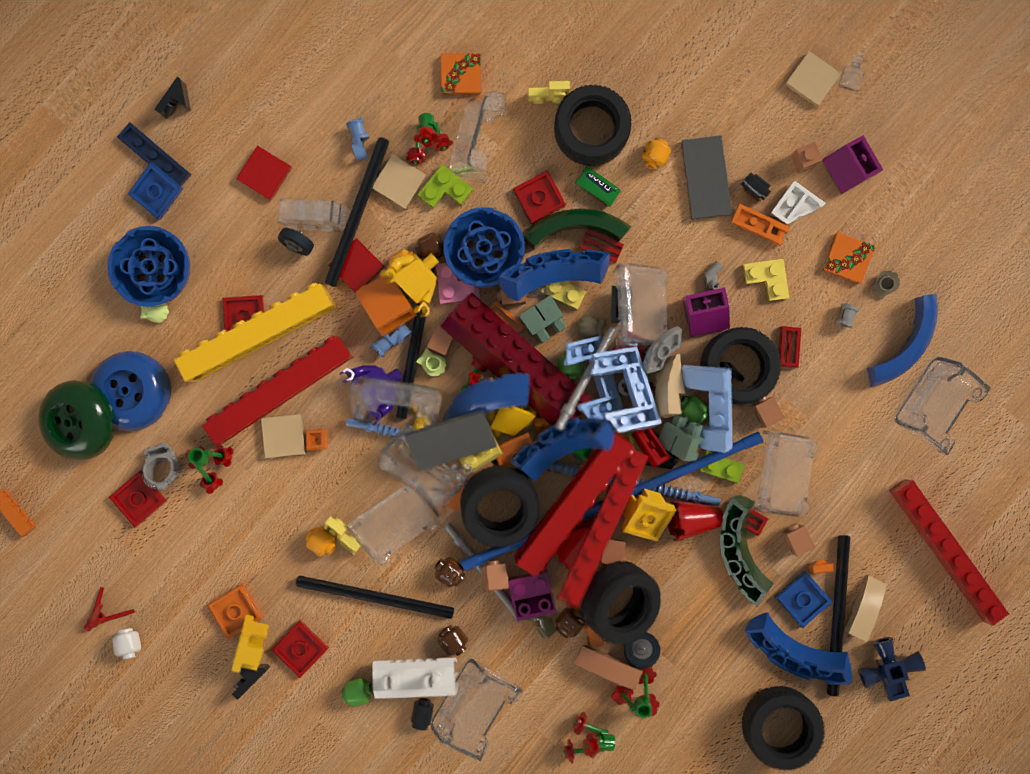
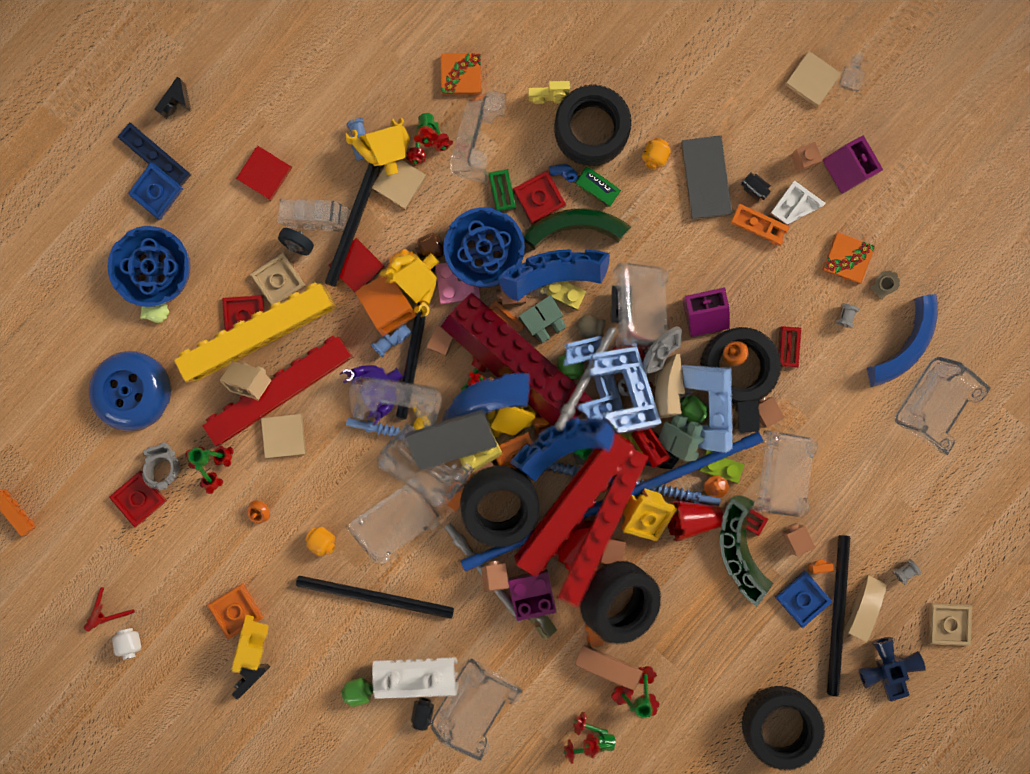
(85, 430): dark green brick -> none
(245, 380): none -> tan brick
(258, 512): none -> orange hat
(278, 279): none -> tan tile
(300, 648): red tile -> none
(316, 439): orange tile -> none
(336, 528): light yellow plate -> none
(382, 146): none -> yellow torso
(432, 363): yellowish green animal -> none
(443, 183): lime plate -> none
(449, 572): reddish brown head -> none
(452, 640): reddish brown head -> none
(505, 207): none -> green tile
(565, 171): none -> blue arm
(569, 622): reddish brown head -> none
(600, 245): red tile -> none
(643, 651): black wheel -> none
(710, 276): light grey arm -> none
(716, 486): none -> orange hat
(734, 372): black bar -> none
(735, 353): none -> orange hat
(747, 417): none -> black slope
(771, 273): light yellow plate -> none
(797, 657): blue brick -> none
(907, 571): none -> light grey bush
(949, 552): red brick -> none
(950, 624): none -> tan tile

